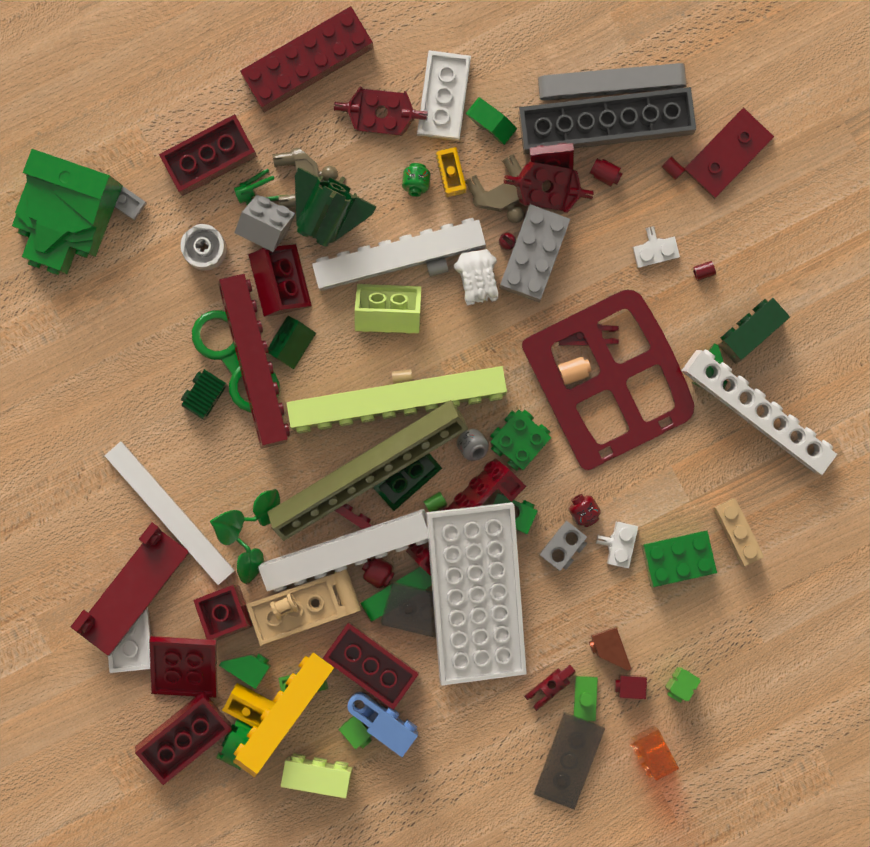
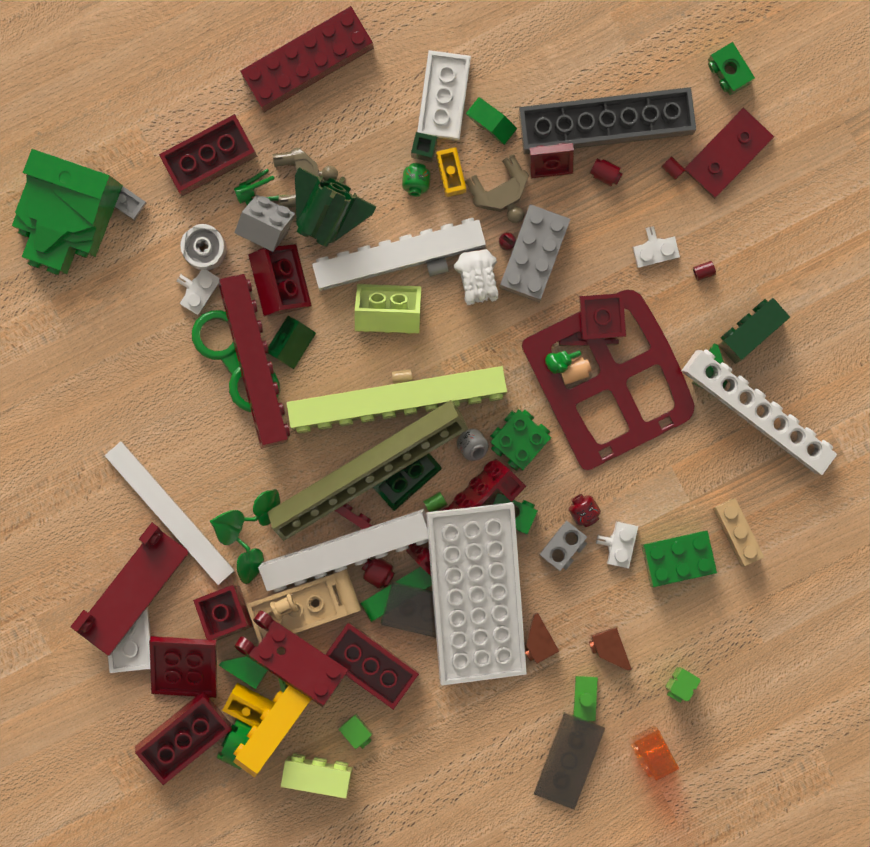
(198, 290): none -> white plate
(203, 394): dark green brick -> none
(300, 666): none -> dark red hinge
(366, 102): dark red plate -> none
(384, 723): medium blue brick -> none
(424, 147): none -> dark green brick
(539, 641): none -> copper slope
(558, 677): dark red hinge -> none
(560, 361): none -> green piece
(564, 188): dark red plate -> none
(602, 316): none -> dark red plate
(612, 81): light grey beam -> none
(631, 686): dark red brick -> none
(730, 56): none -> green brick

